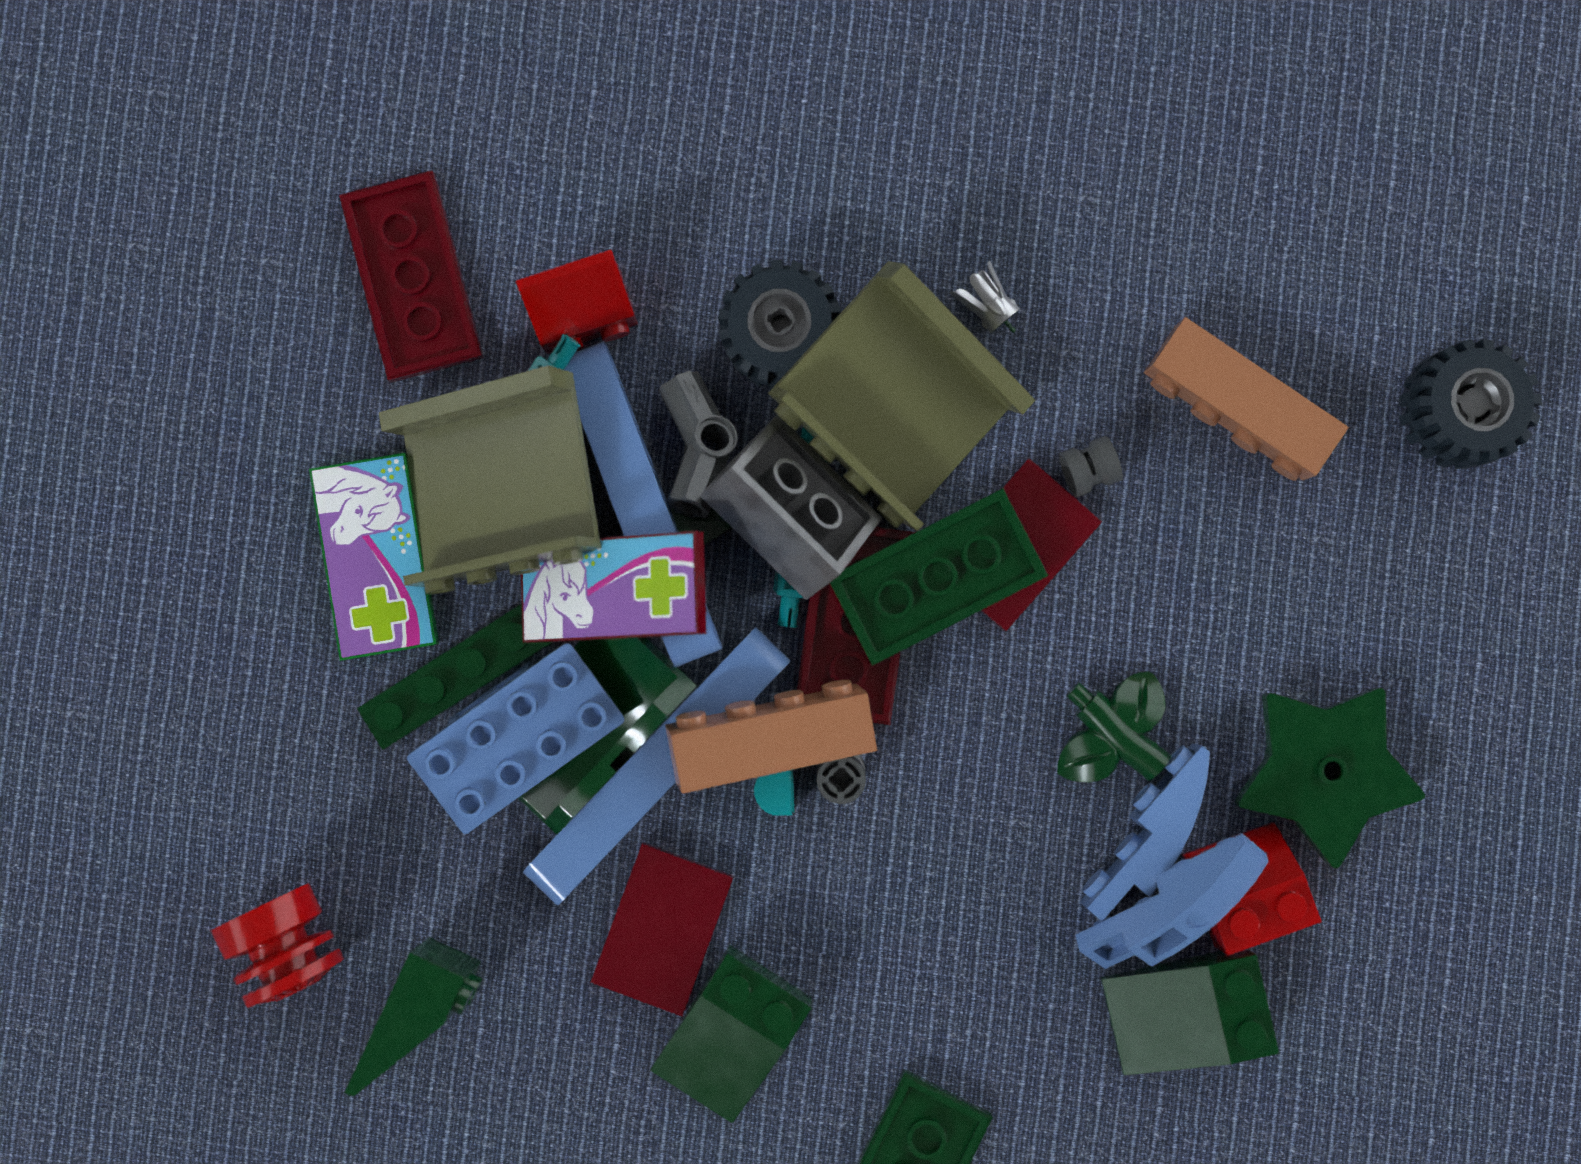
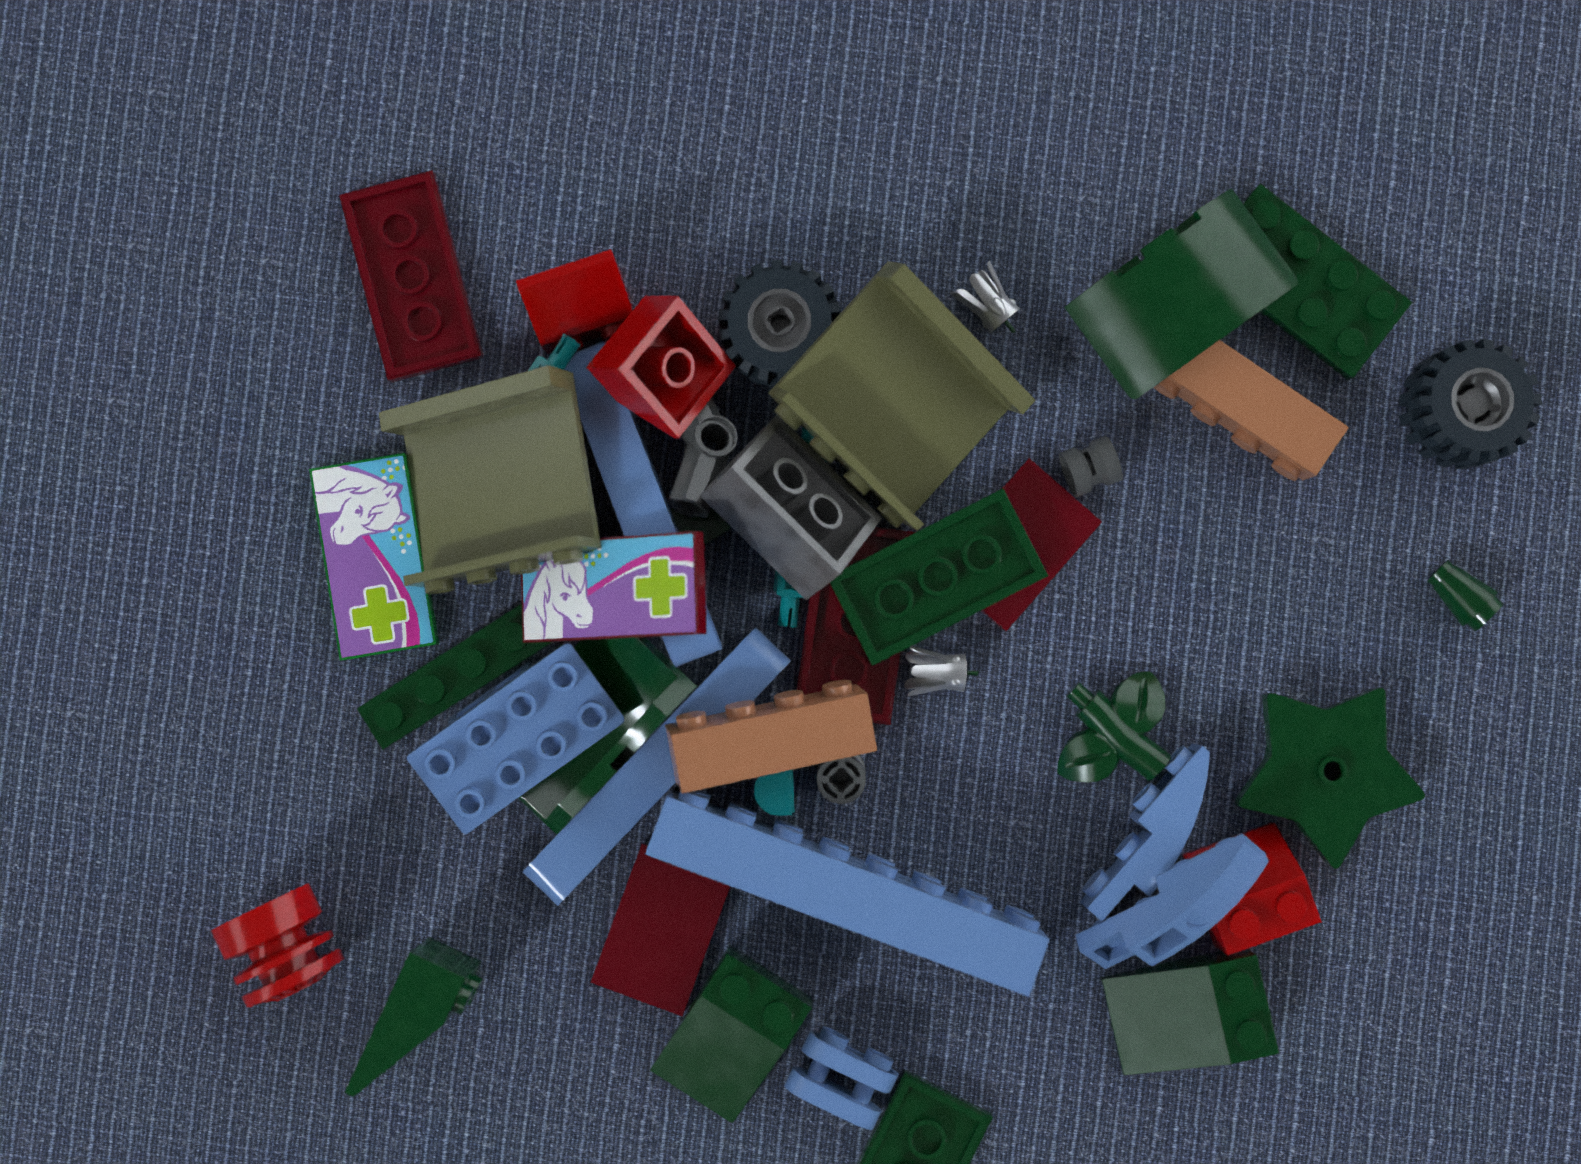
(662, 364): none -> red slope
(848, 891): none -> medium blue brick
(869, 1069): none -> medium blue brick
(936, 671): none -> flat silver piece
(1182, 295): none -> dark green panel
(1339, 303): none -> dark green plate
(1465, 595): none -> dark green cone

